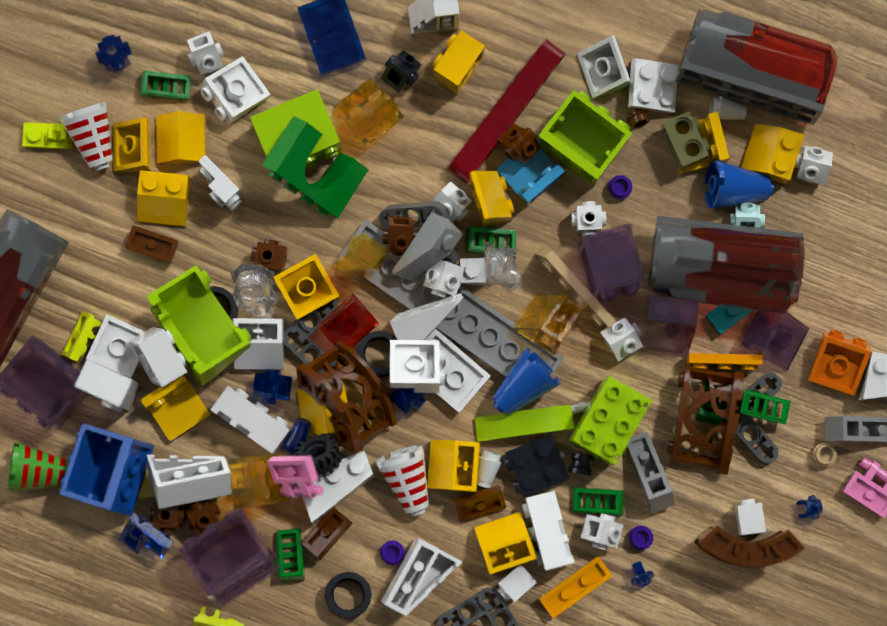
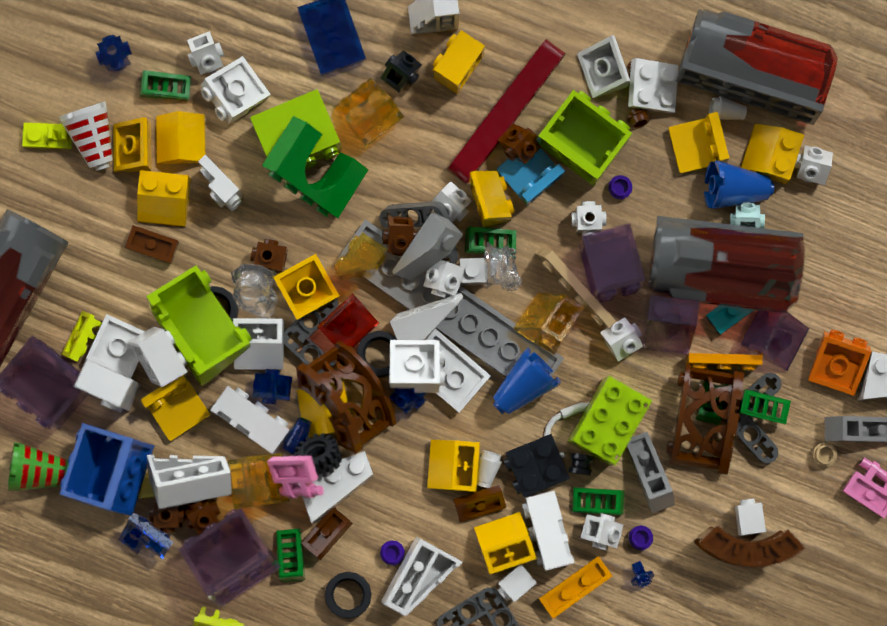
(407, 478): white cone -> none
(524, 423): lime slope -> none
(679, 142): olive brick -> none
(813, 505): clear blue plate -> none

